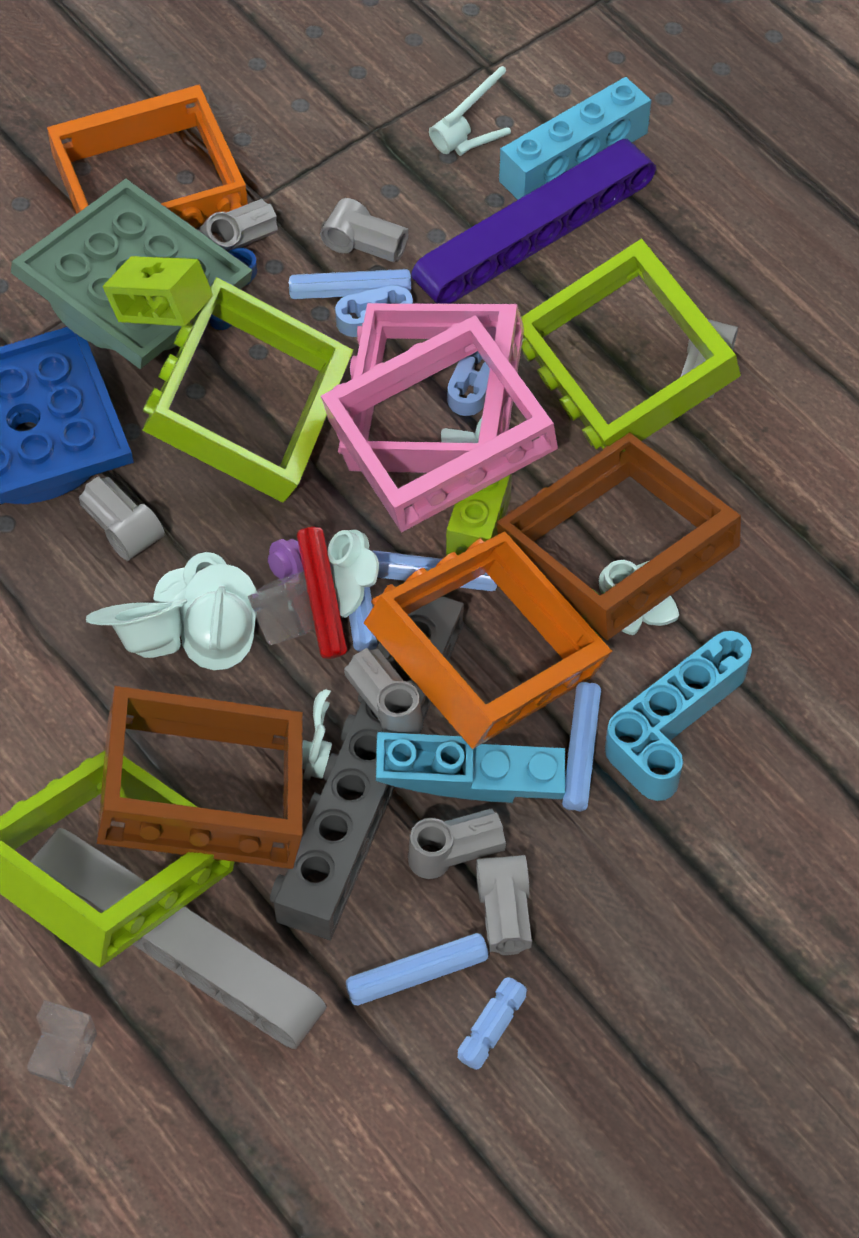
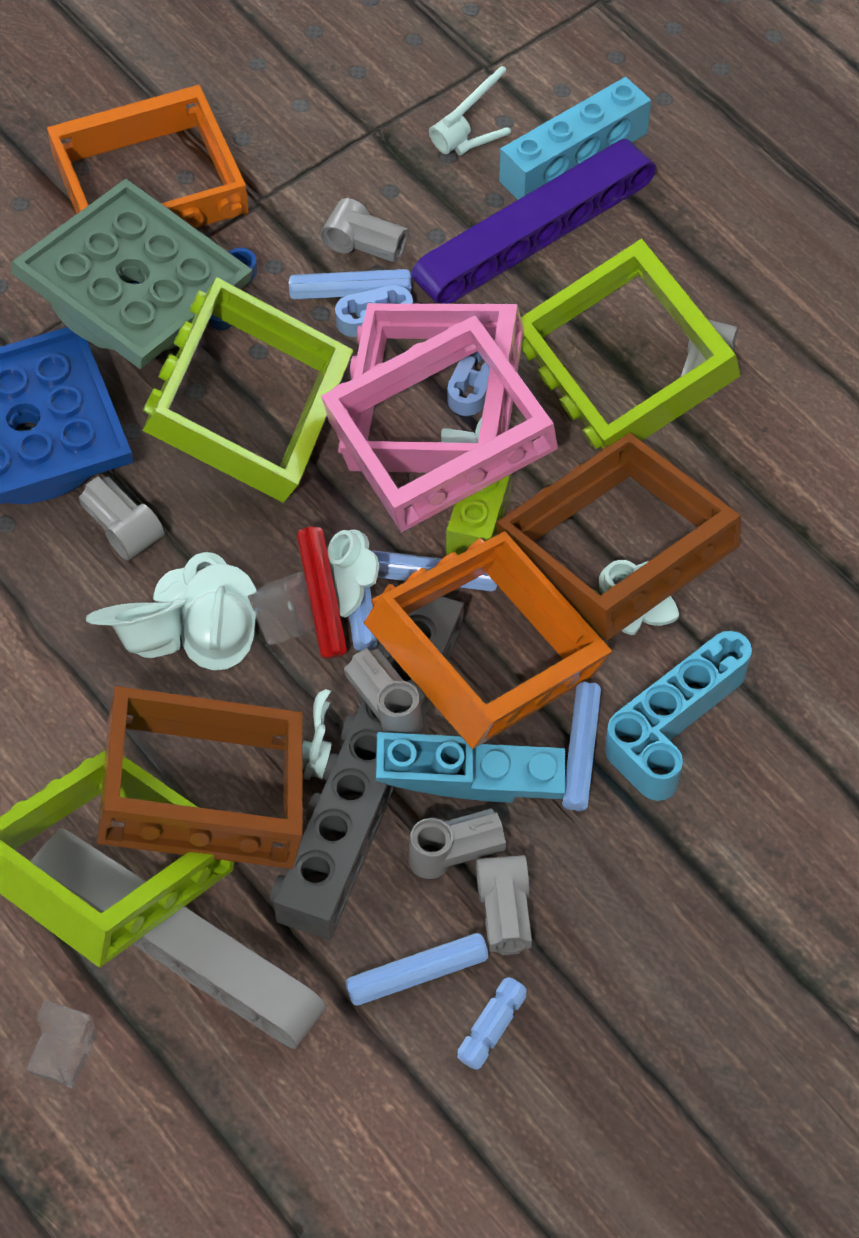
(158, 290): lime brick -> none
(241, 225): light grey piece -> none
(285, 558): medium lavender plate -> none

